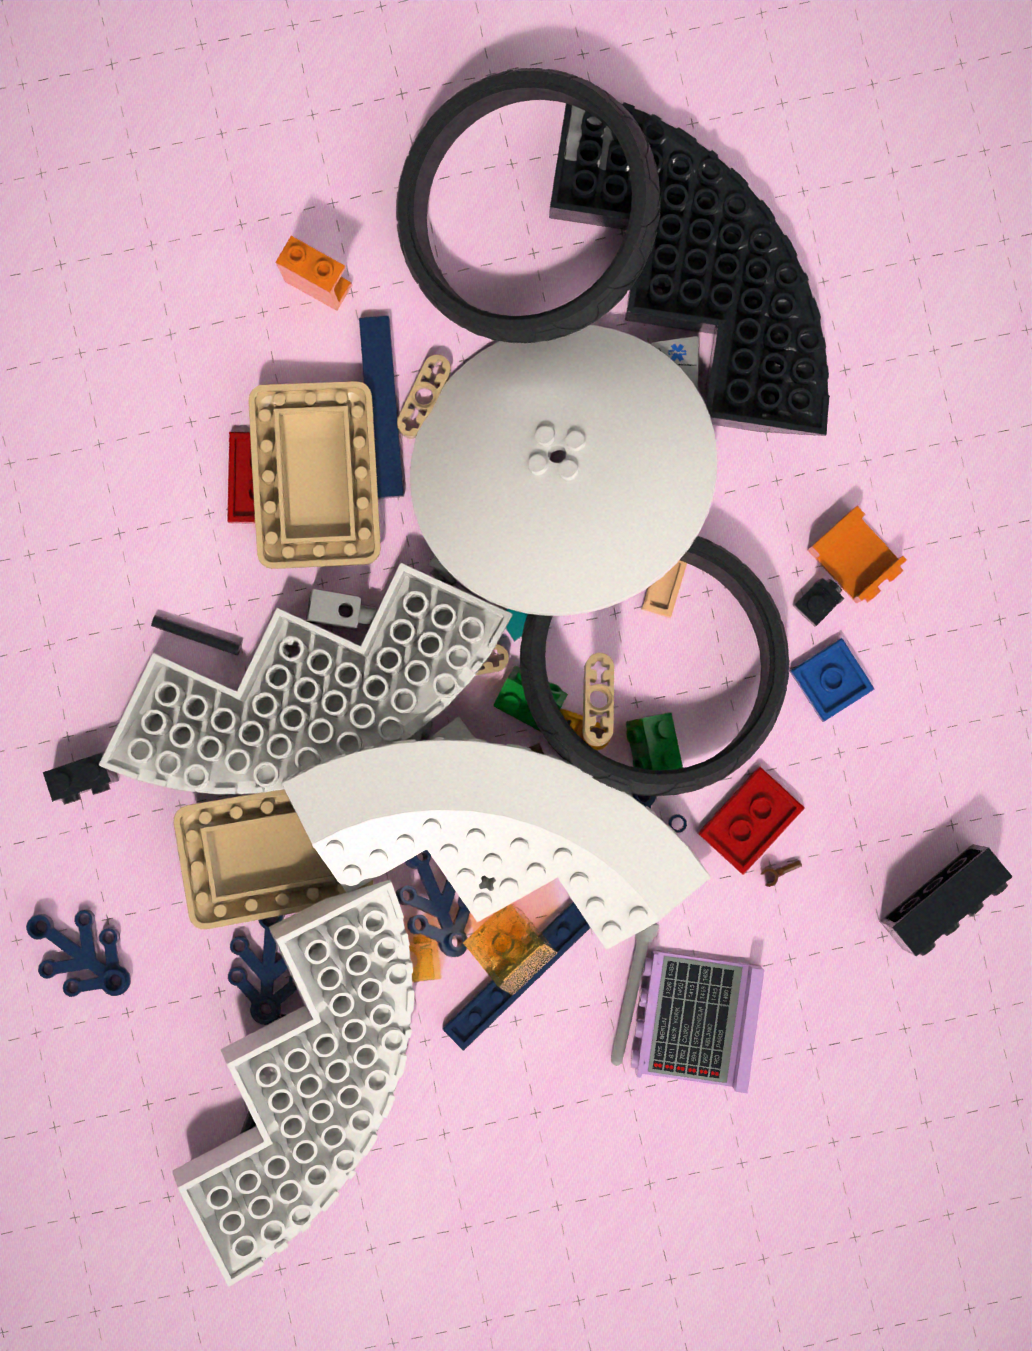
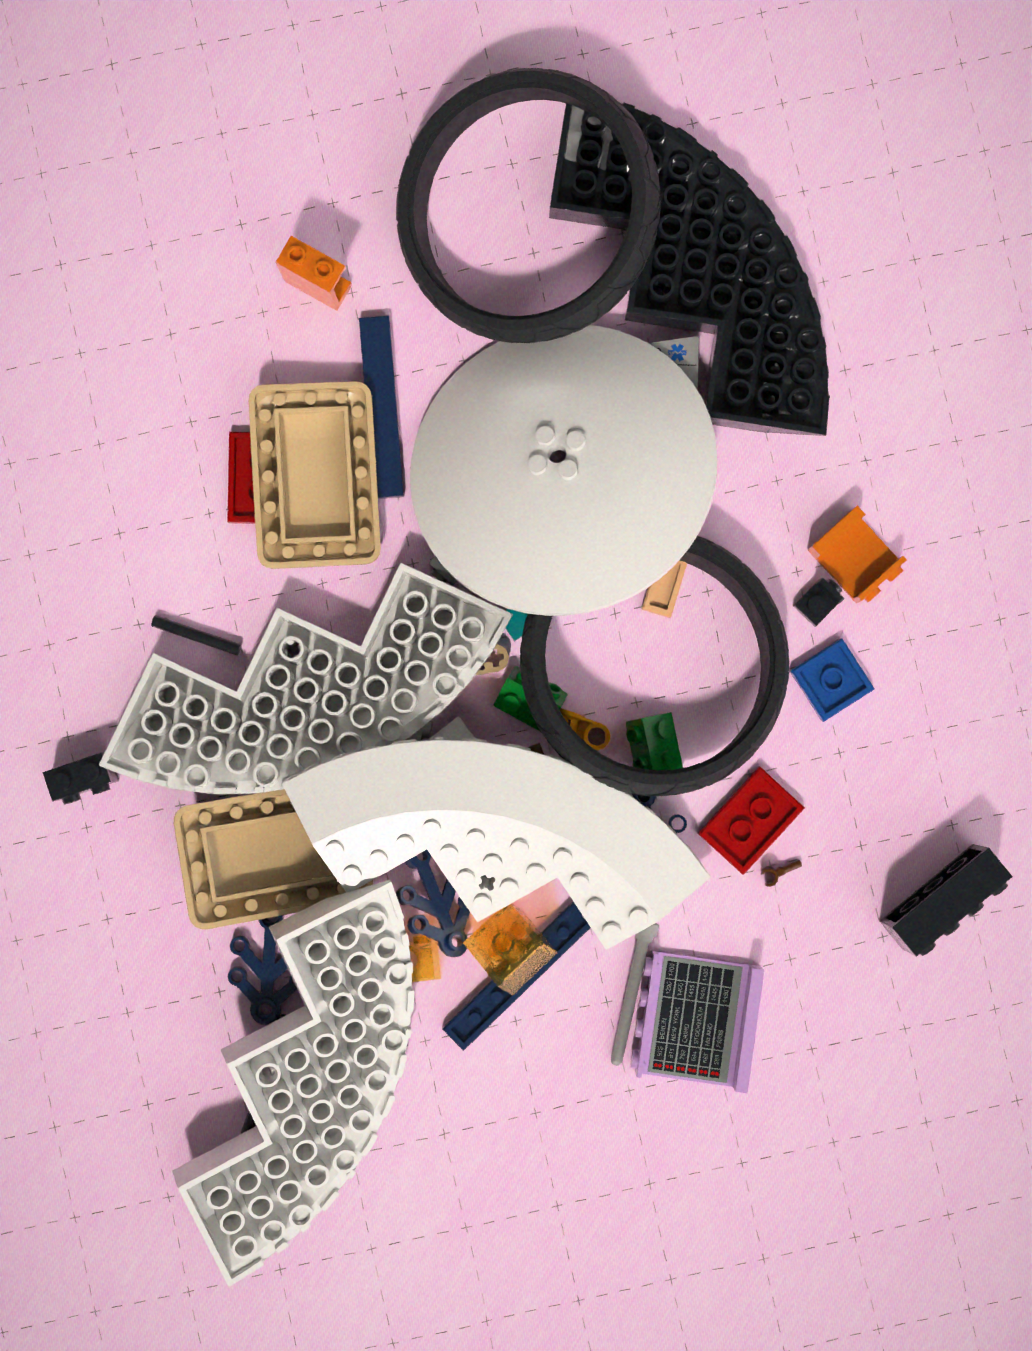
(83, 956): dark blue plant -> none
(324, 608): light grey torso -> none
(440, 380): tan beam -> none
(590, 675): tan beam -> none

